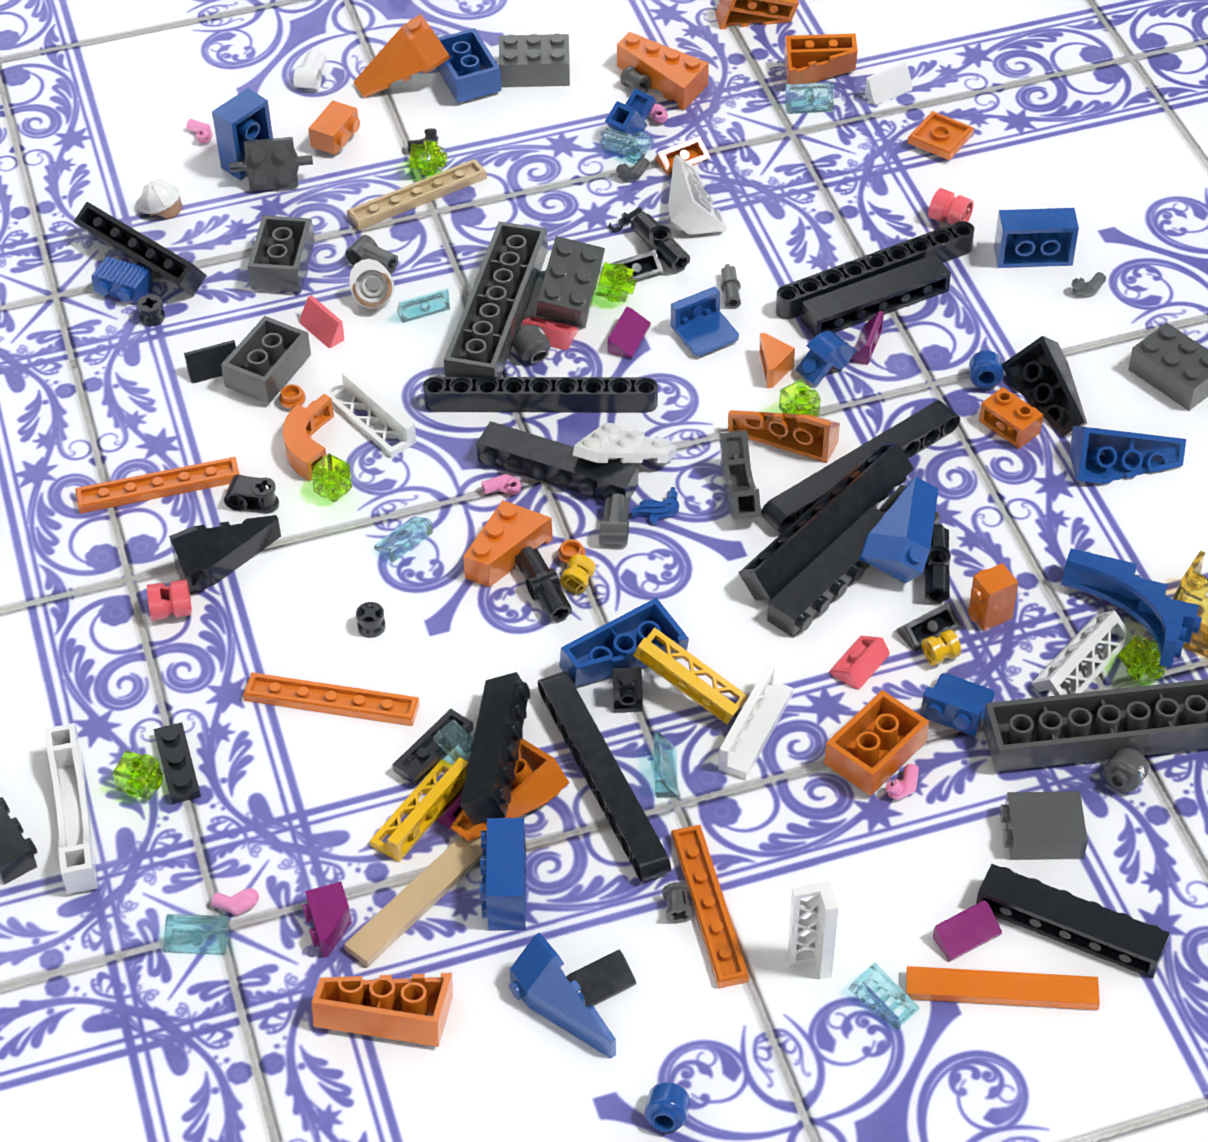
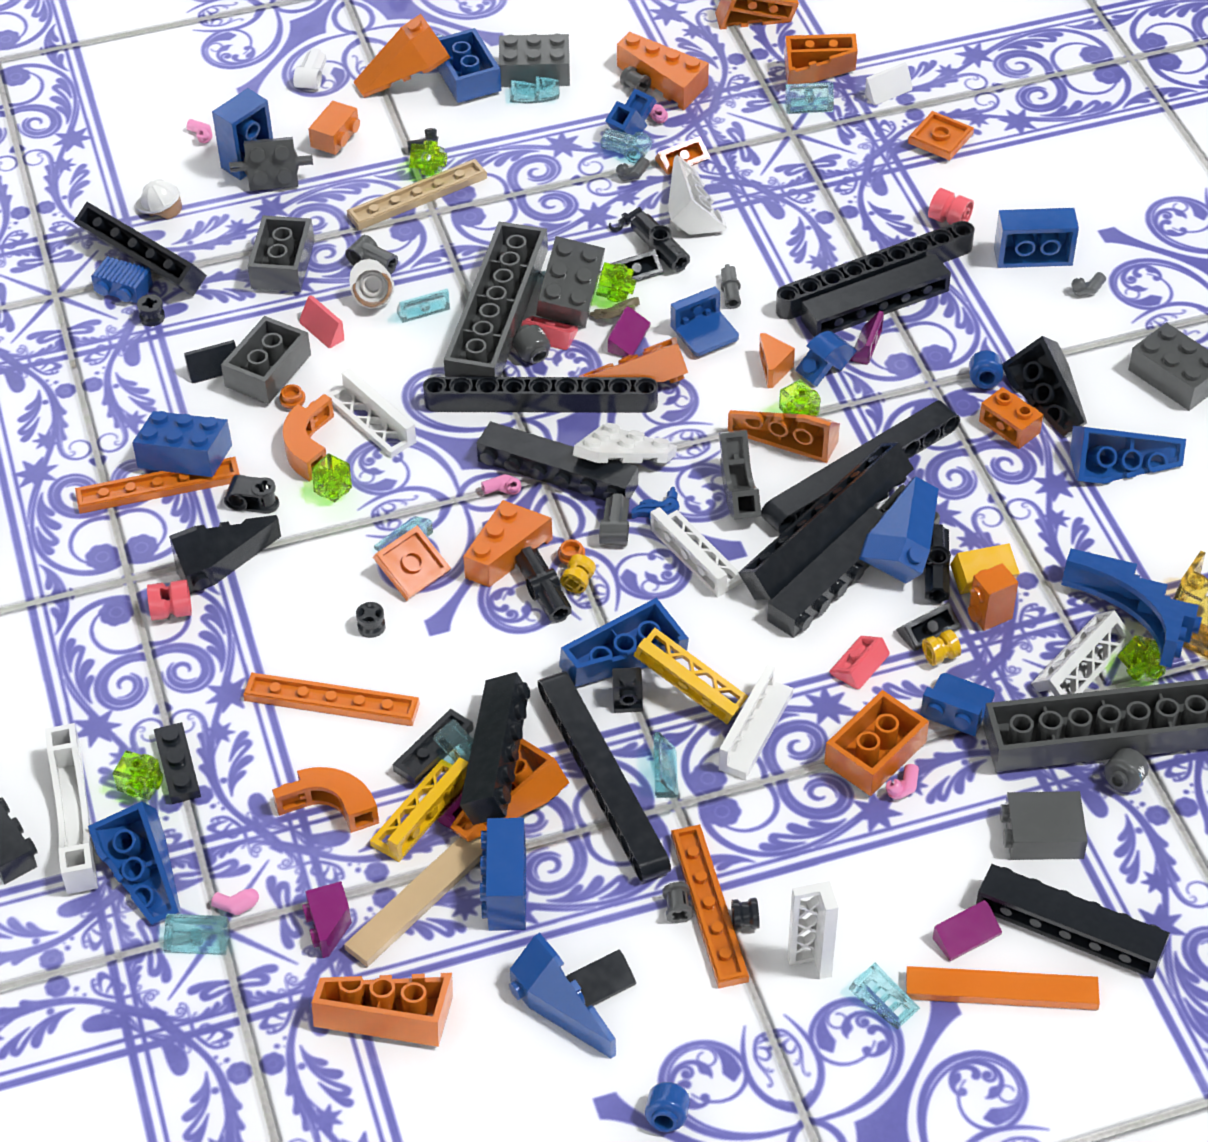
(139, 857): none -> blue wedge
(182, 443): none -> blue brick
(329, 788): none -> orange arch
(411, 563): none -> plate
(541, 91): none -> clear light blue slope
(615, 310): none -> dark tan piece
(659, 362): none -> orange wedge
(692, 555): none -> white fence
(745, 914): none -> black wheel
(970, 562): none -> yellow brick

